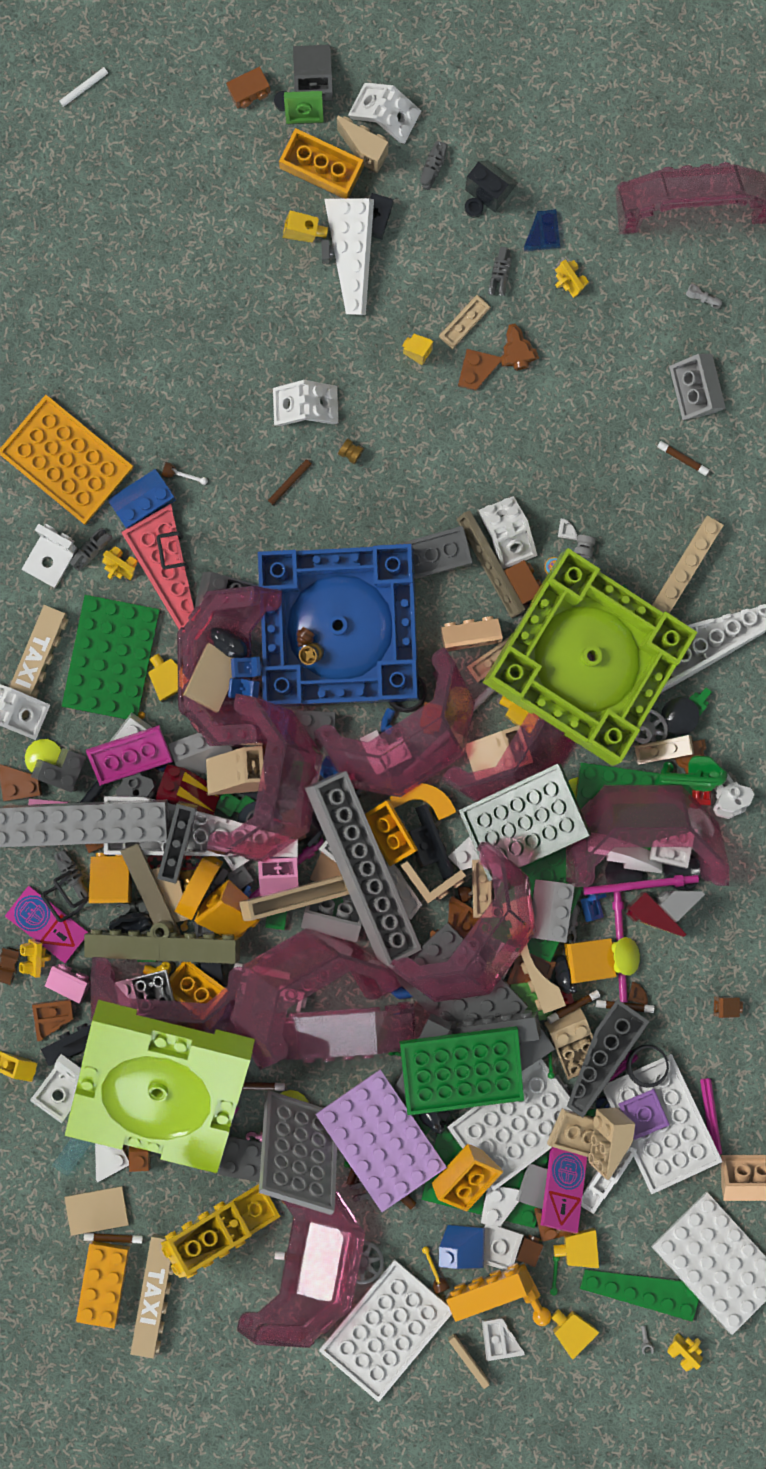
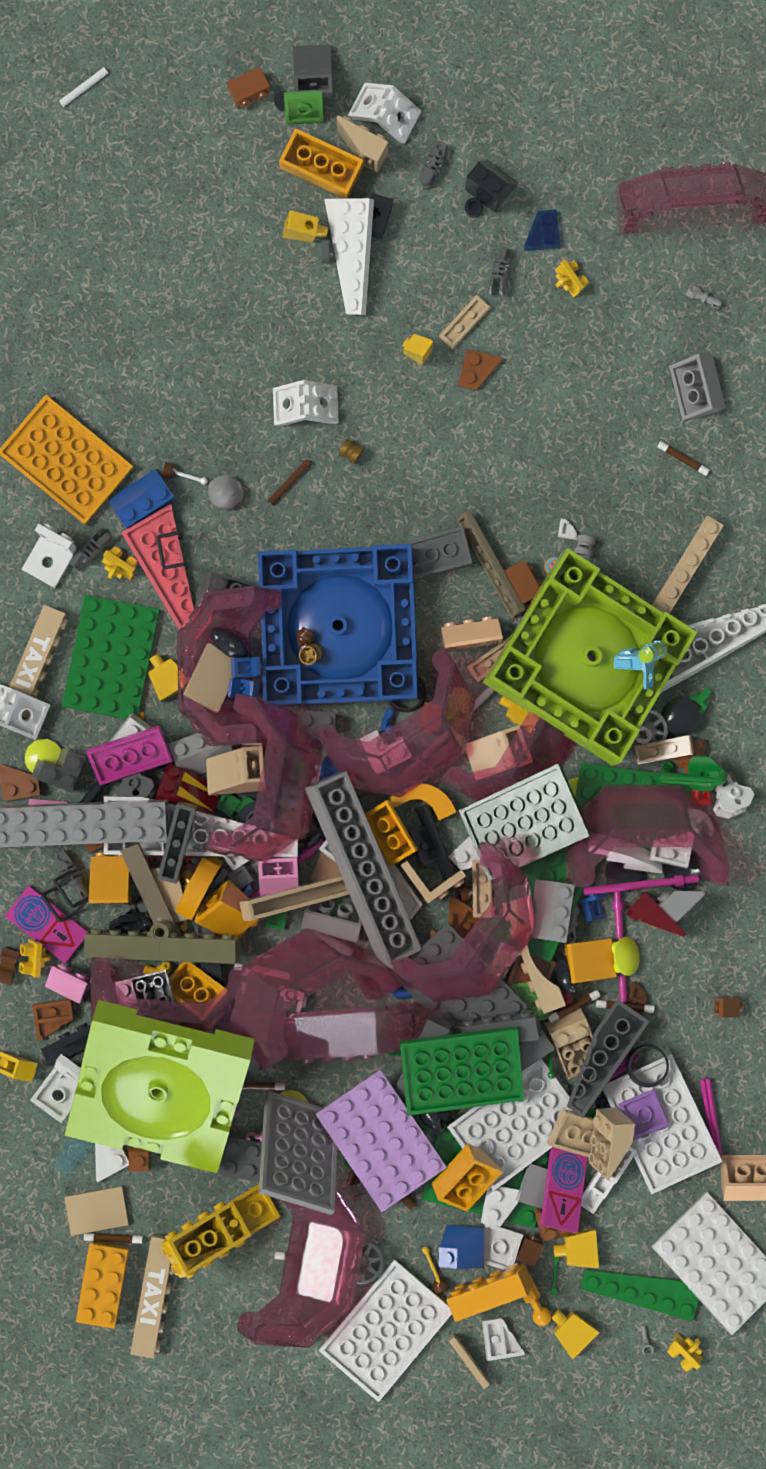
(225, 492): none -> light grey hair
(509, 530): white bracket -> none
(517, 350): dark orange rock -> none
(642, 659): none -> medium azure piece

